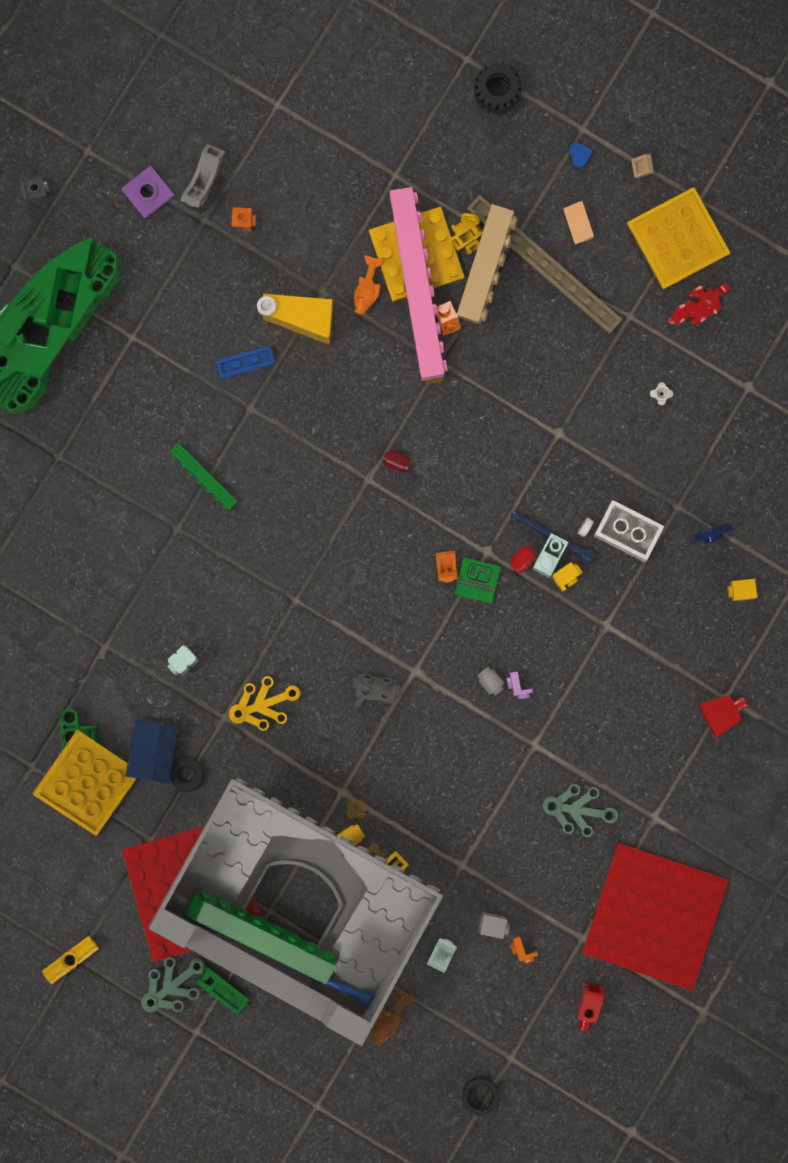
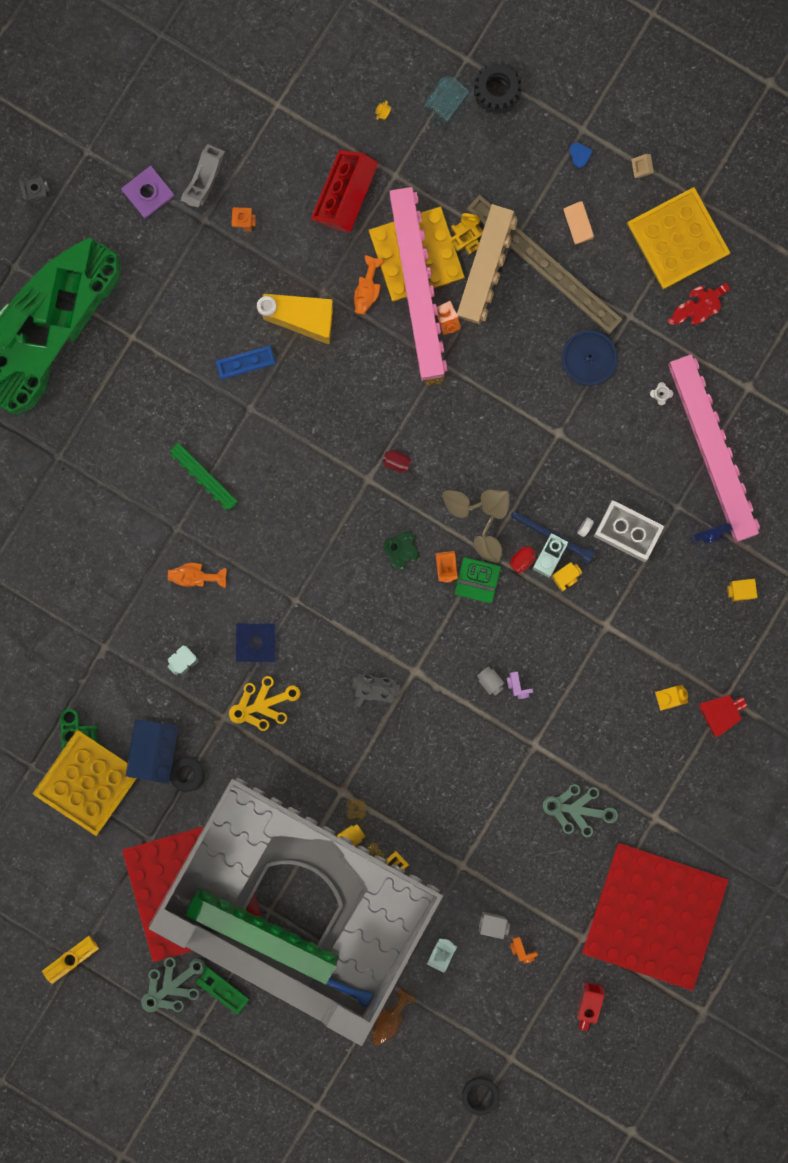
(191, 575): none -> orange animal
(265, 653): none -> clear blue piece
(344, 190): none -> red slope
(382, 110): none -> yellow plate
(404, 549): none -> dark green plate
(446, 97): none -> clear light blue bracket
(494, 504): none -> dark tan plant
(589, 358): none -> dark blue piece
(672, 697): none -> yellow bracket
(713, 448): none -> bright pink brick

